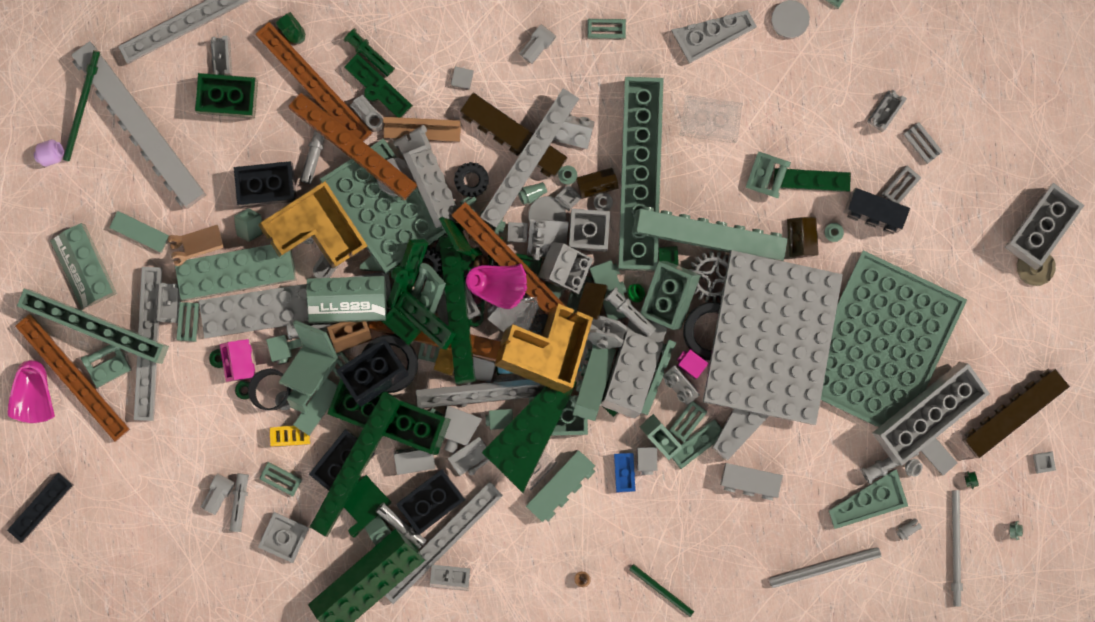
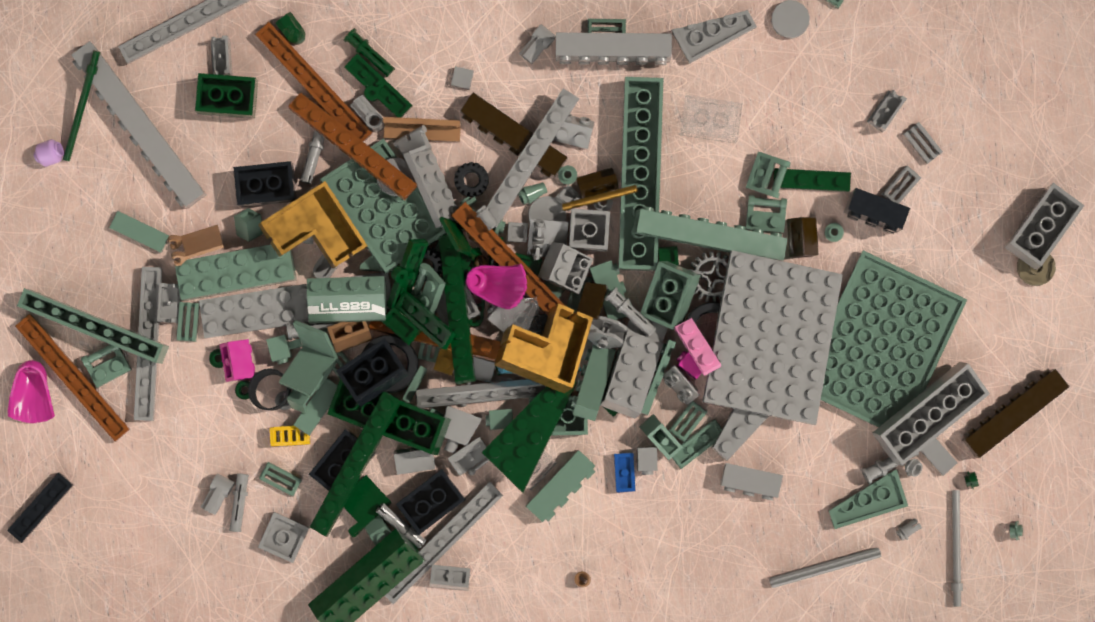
(83, 266): sand green slope -> none
(415, 384): none -> sand green tile
(486, 217): none -> light grey pin
(599, 197): none -> pearl gold bar
(613, 48): none -> light grey brick
(636, 292): green plate -> none
(661, 590): dark green bar -> none
(697, 346): none -> bright pink plate
(766, 220): none -> sand green plate
(1044, 462): light grey tile -> none

